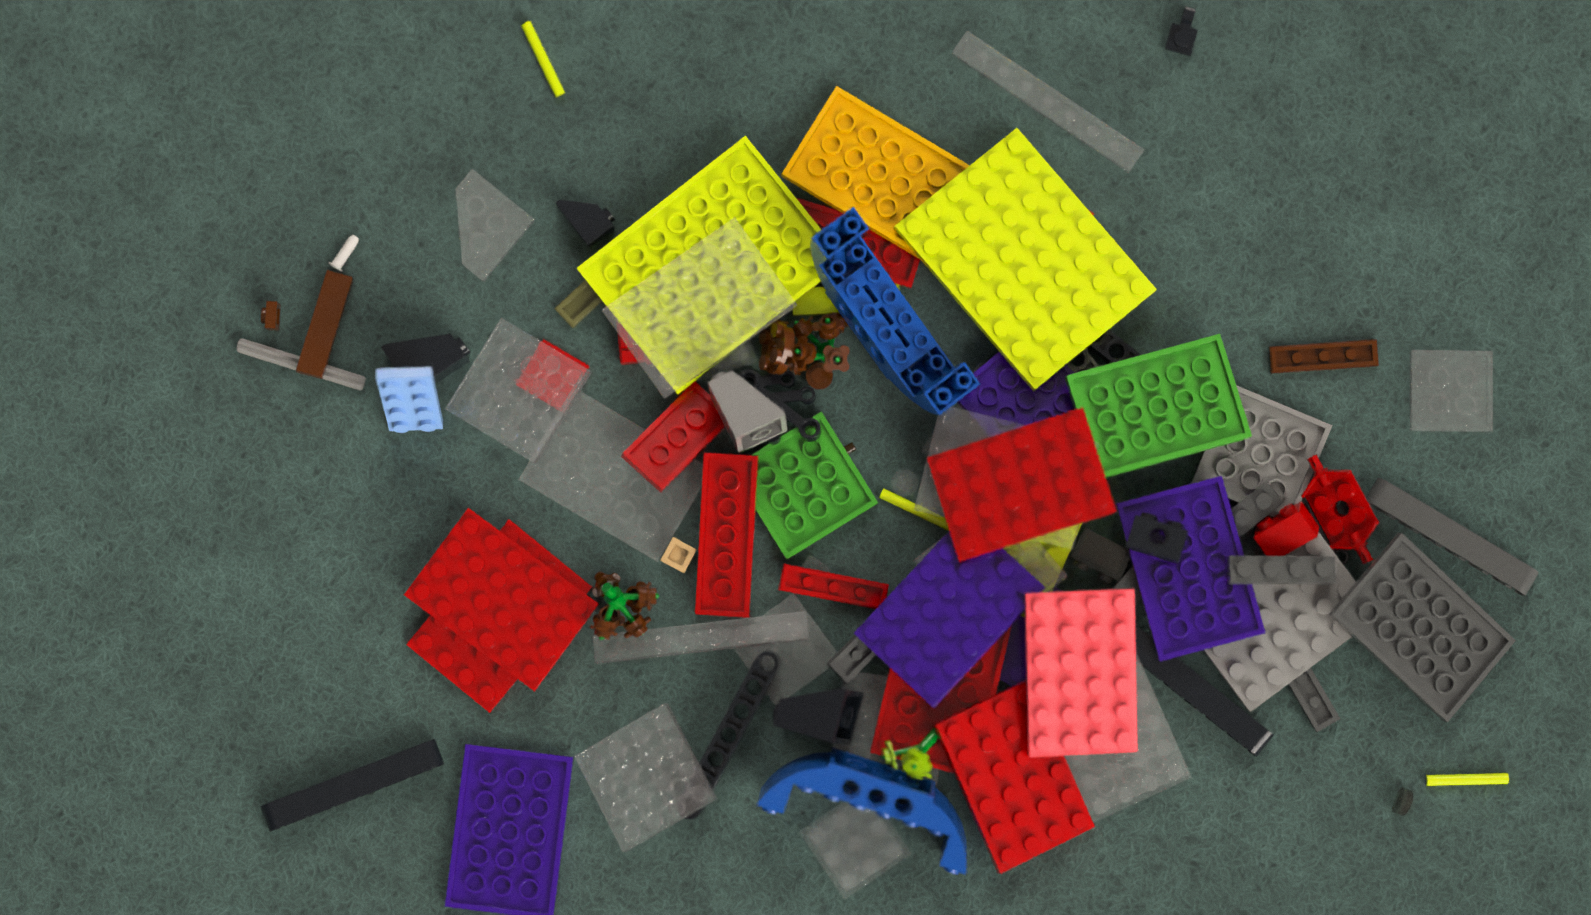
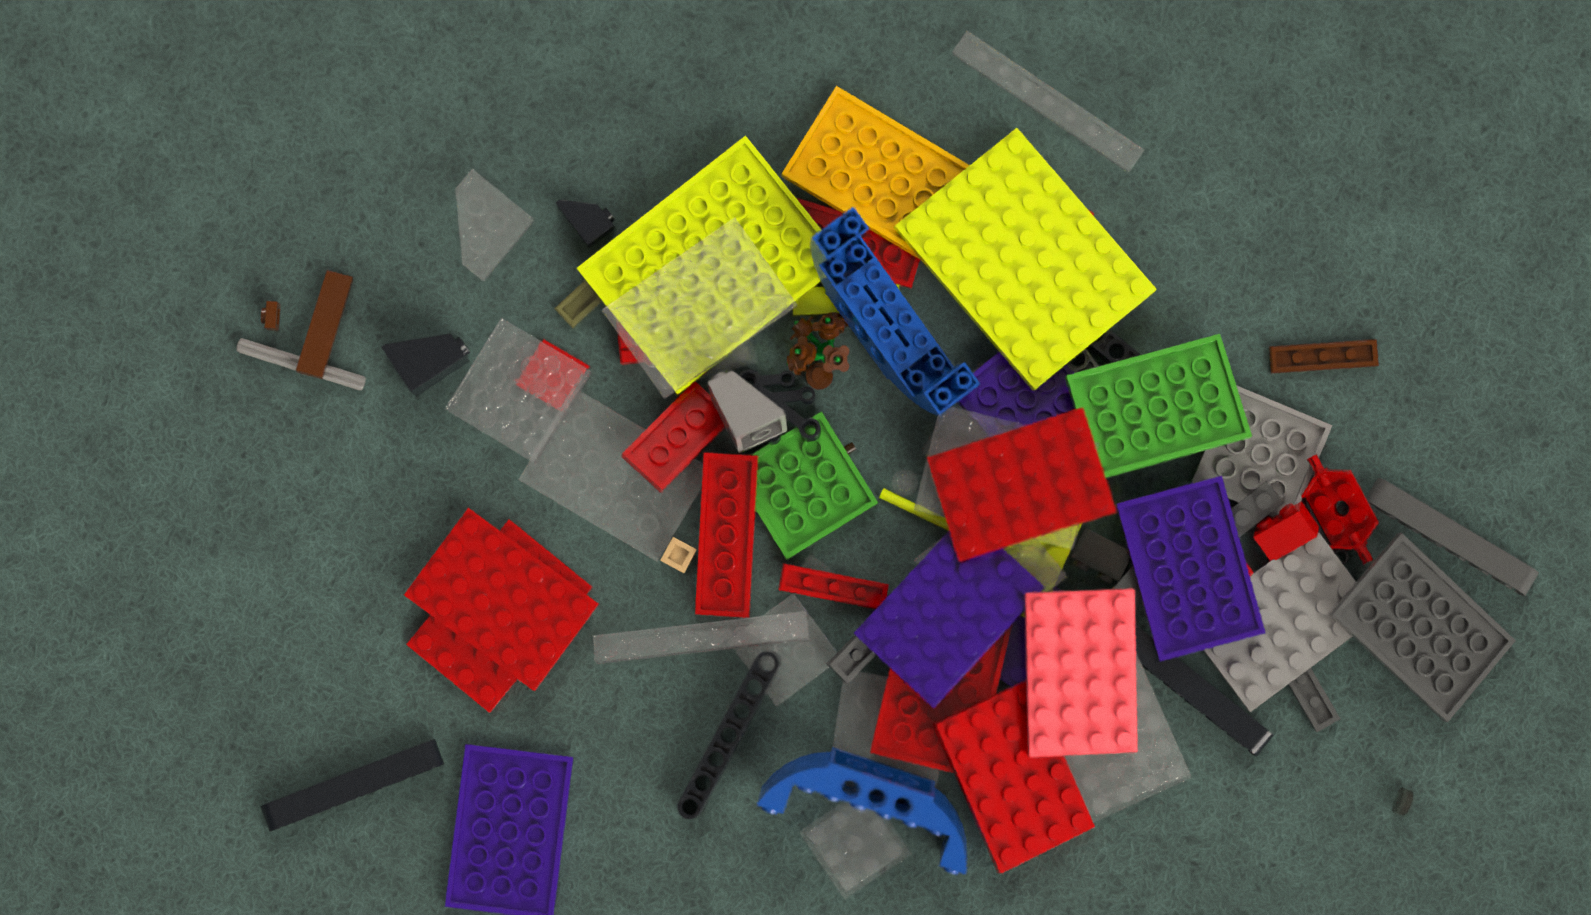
(345, 252): white piece -> none
(409, 399): light blue plate -> none
(542, 59): neon yellow bar -> none
(609, 616): reddish brown plant -> none
(645, 777): clear plate -> none
(776, 346): reddish brown plate -> none
(822, 715): black slope -> none
(914, 757): lime plant -> none
(1140, 541): black brick -> none
(1182, 36): black plate -> none
(1281, 570): dark grey plate -> none
(1451, 391): clear plate -> none
(1467, 779): neon yellow bar -> none

